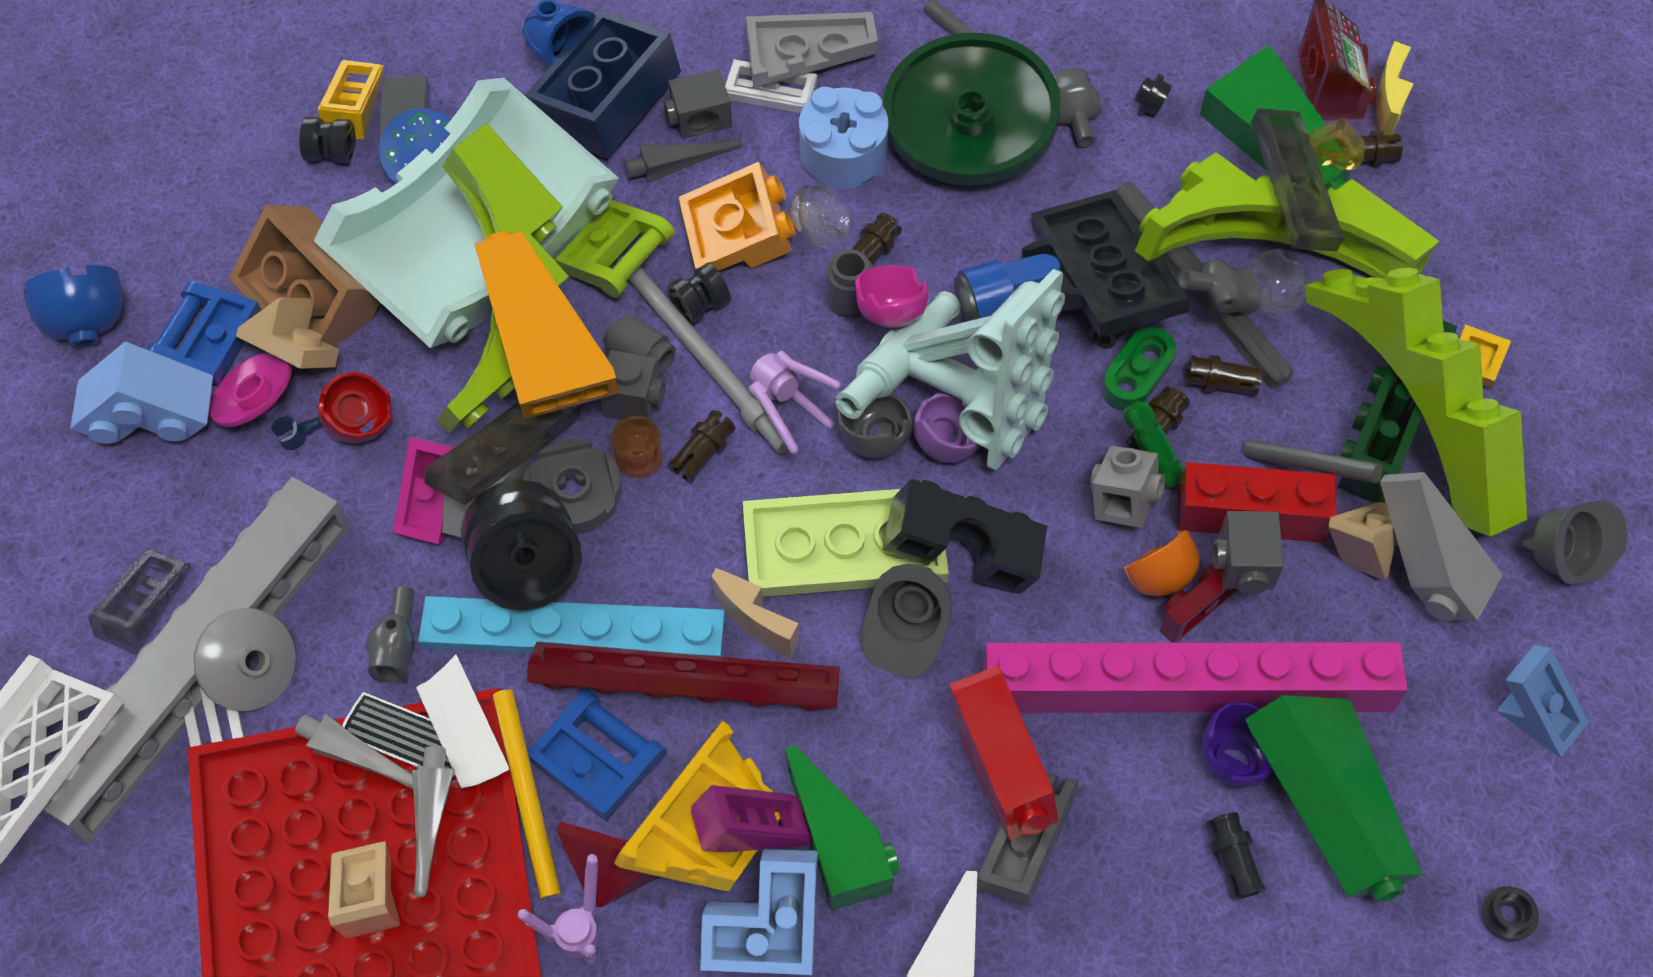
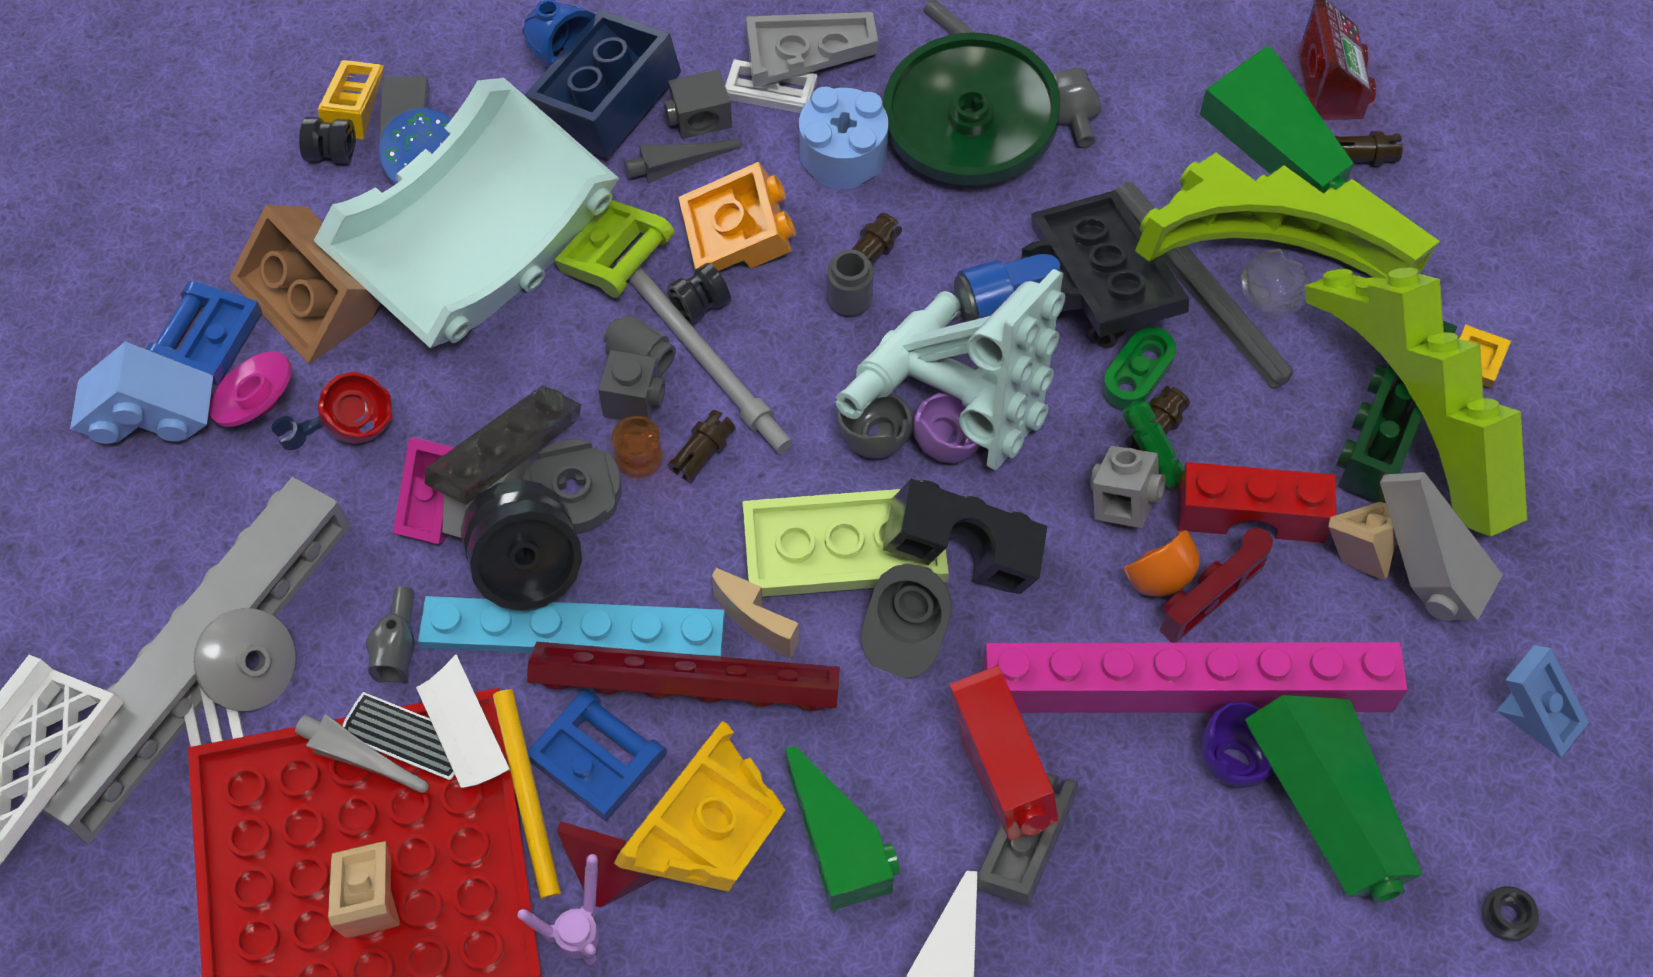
(75, 305): blue cylinder -> none
(130, 628): clear smoke slope -> none
(285, 334): tan slope -> none
(430, 792): light grey piece -> none
(507, 199): lime arch -> none
(543, 338): light orange slope -> none
(721, 831): magenta slope -> none
(770, 934): light blue brick -> none
(776, 379): lavender plant -> none
(820, 216): clear hair -> none
(891, 295): dark pink hair -> none
(1152, 95): black plate -> none
(1222, 375): dark brown pin -> none
(1226, 286): dark grey piece -> none
(1235, 855): black pin -> none
(1249, 551): dark grey brick -> none
(1297, 180): clear smoke plate -> none
(1313, 460): dark grey bar -> none
(1338, 145): clear yellow tile -> none
(1392, 90): light yellow slope -> none
(1579, 541): dark grey piece -> none

